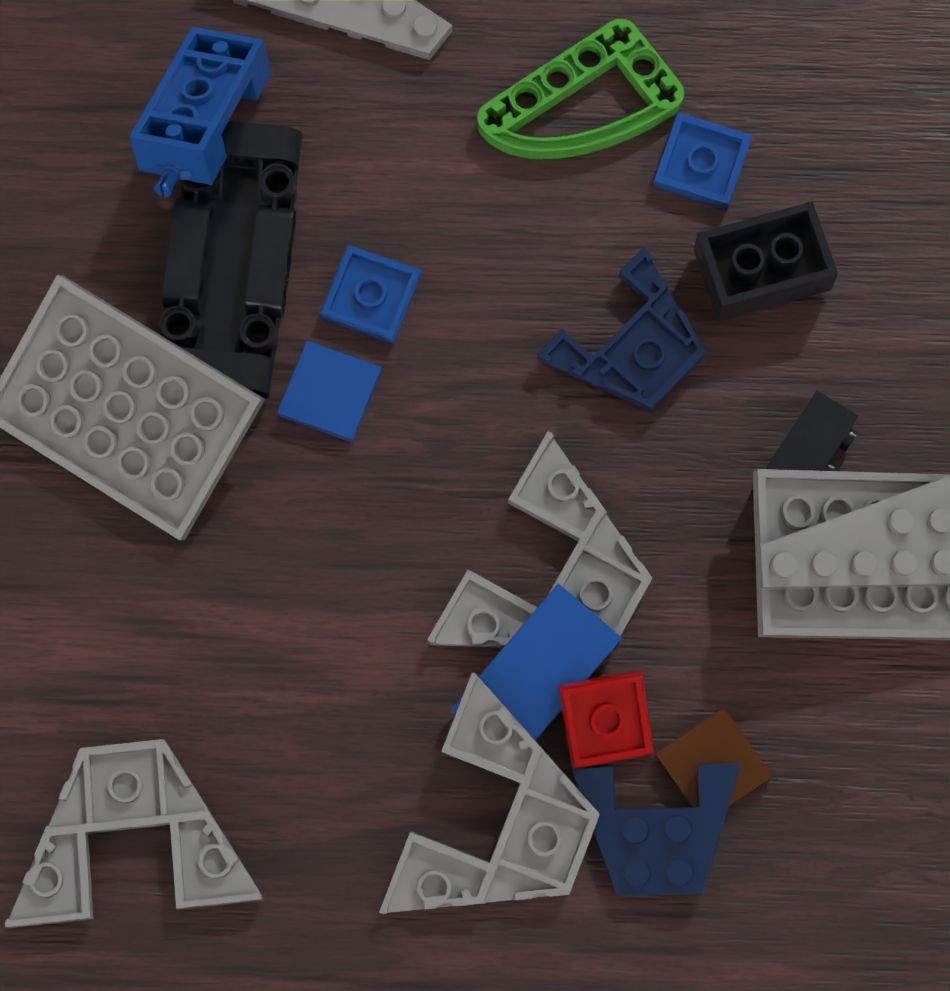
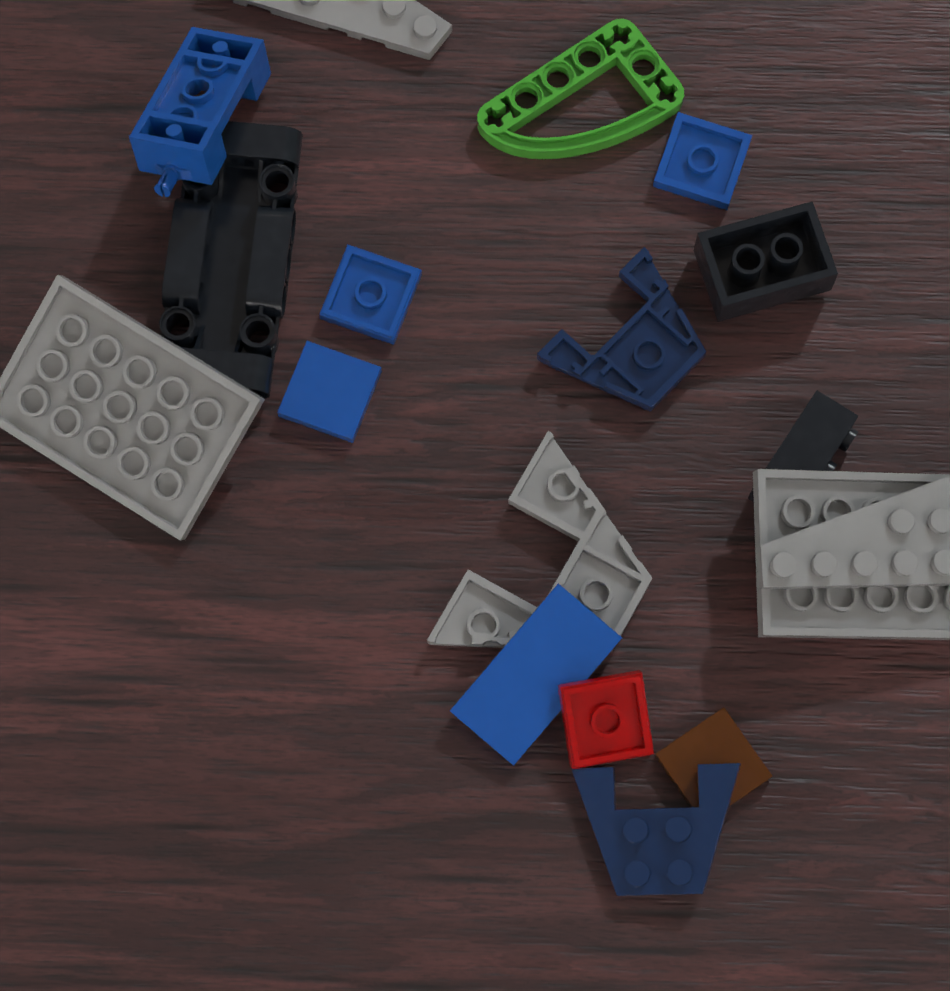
(126, 790): light grey wing -> none
(541, 835): light grey wing -> none

